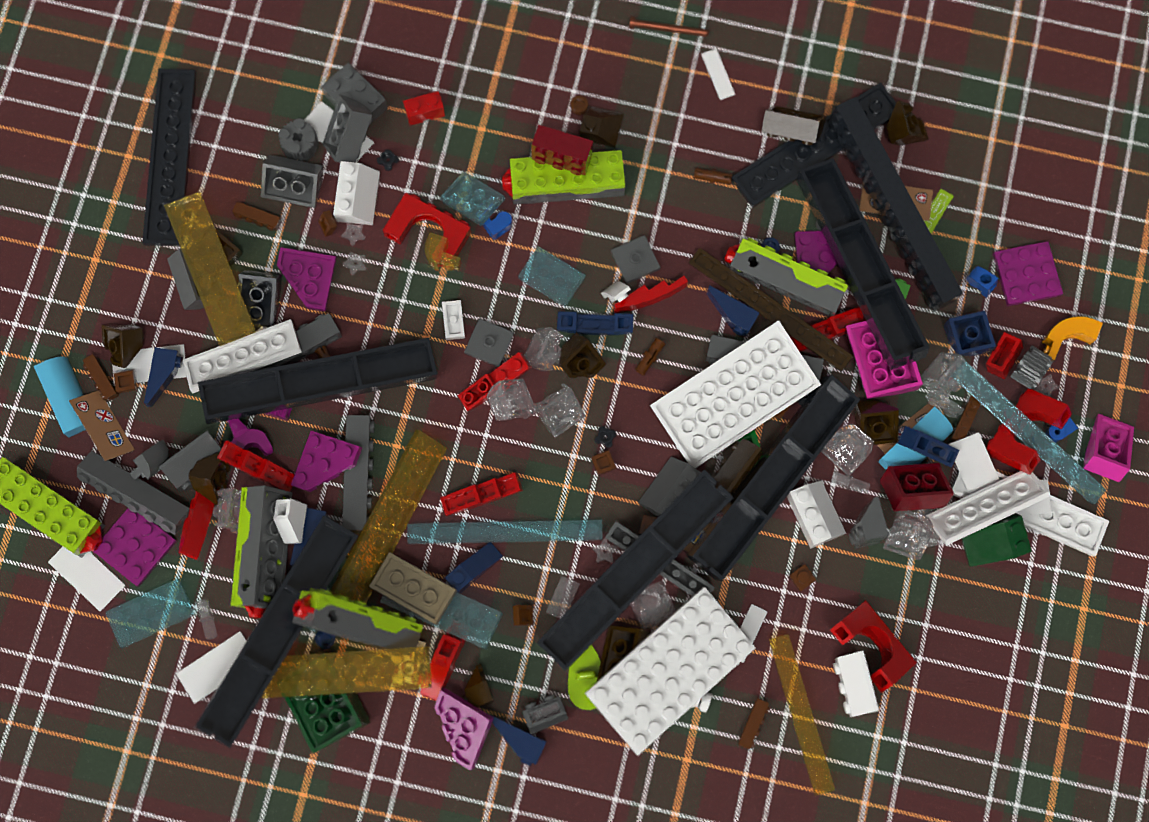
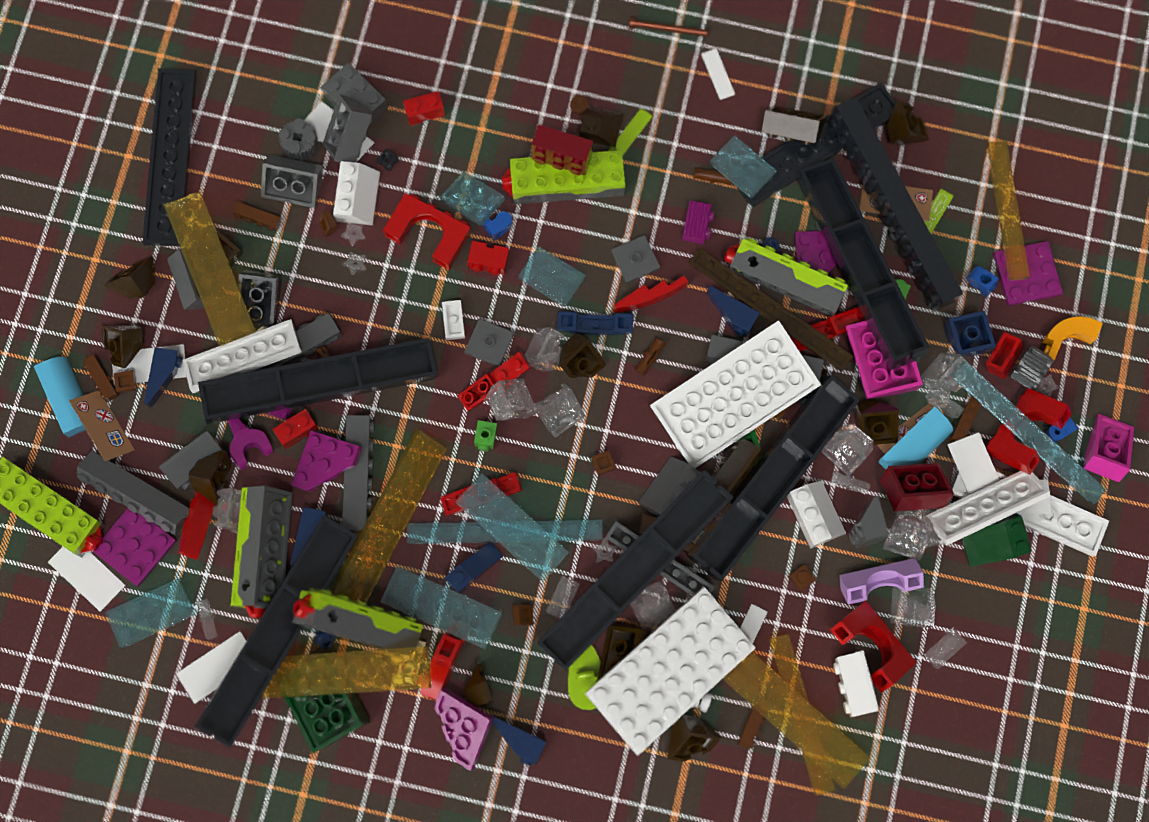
(133, 281): none -> dark brown slope
(150, 460): dark grey brick -> none
(256, 466): red slope -> none
(290, 520): white slope -> none
(295, 429): none -> red brick
(308, 275): magenta plate -> none
(413, 588): dark tan plate -> none
(436, 253): clear yellow brick -> none
(485, 435): none -> bright green brick
(487, 258): none -> red brick
(512, 527): none -> clear light blue plate
(544, 715): dark grey window -> none
(600, 438): black plate -> none
(616, 291): white slope -> none
(632, 131): none -> lime sticker
(690, 737): none -> dark brown slope
(696, 223): none -> magenta brick
(743, 166): none -> clear light blue plate
(797, 719): none -> clear yellow plate
(903, 574): none -> lavender arch
(913, 607): none -> clear slope
(928, 446): dark blue slope -> none
(945, 648): none -> clear plate
(1008, 211): none -> clear yellow plate

